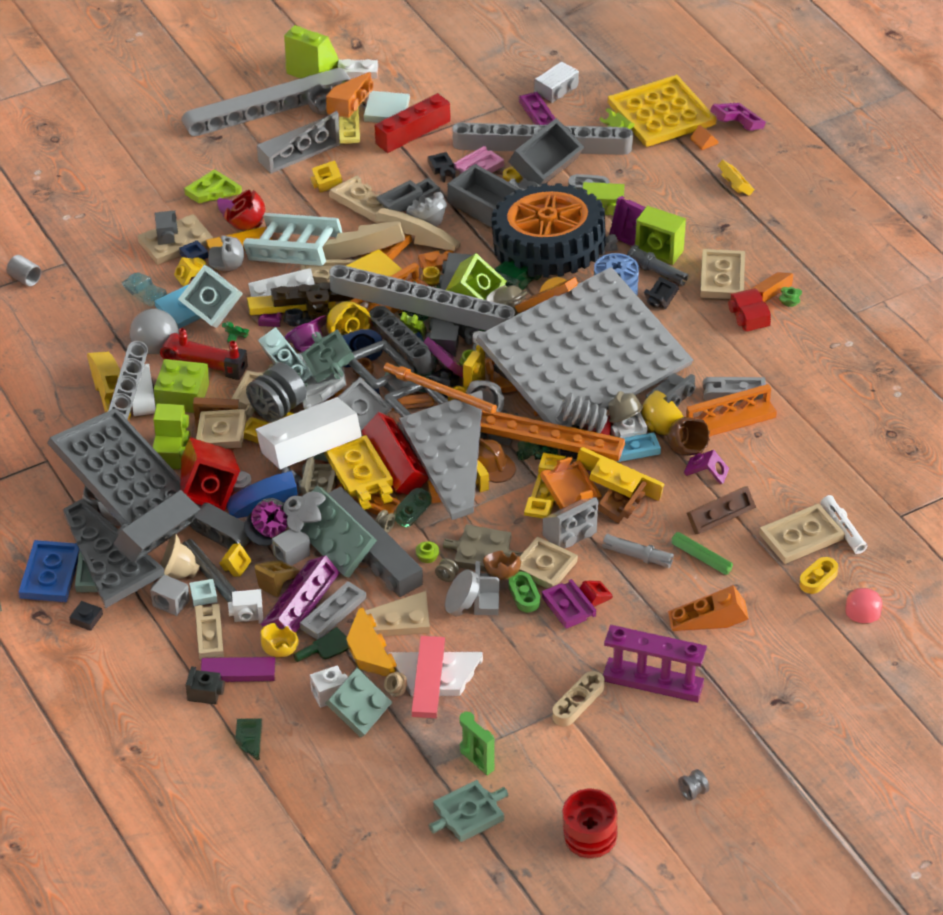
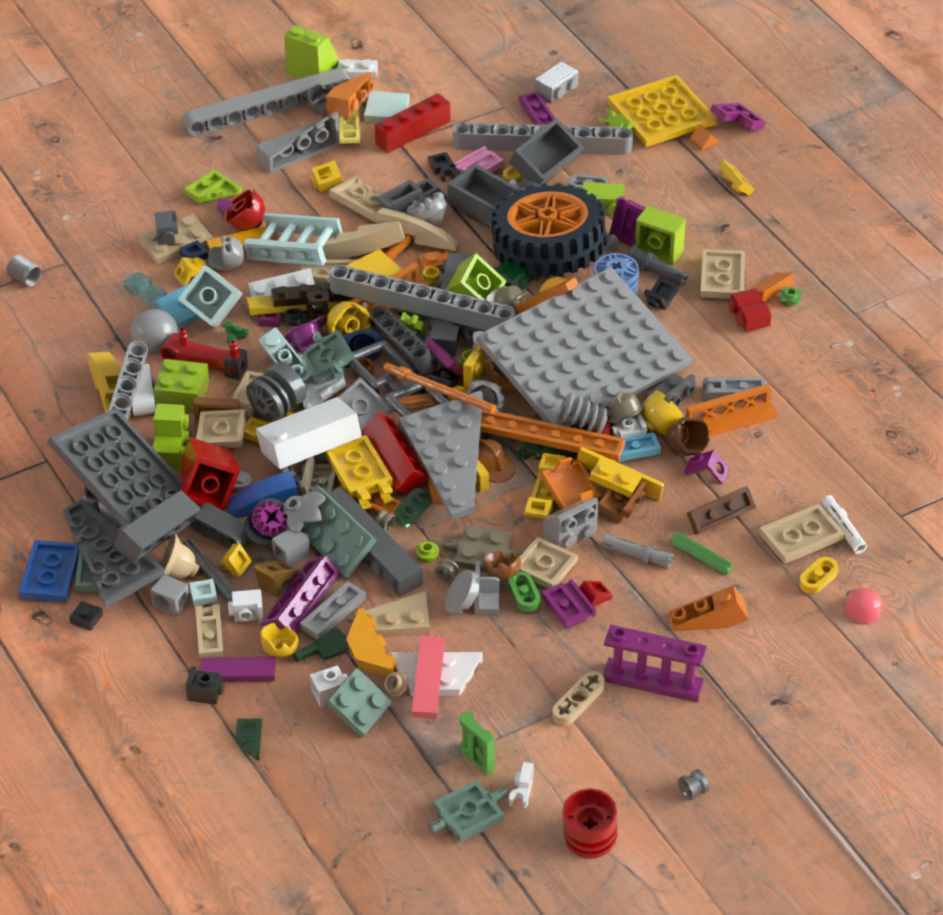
(523, 781): none -> white plate

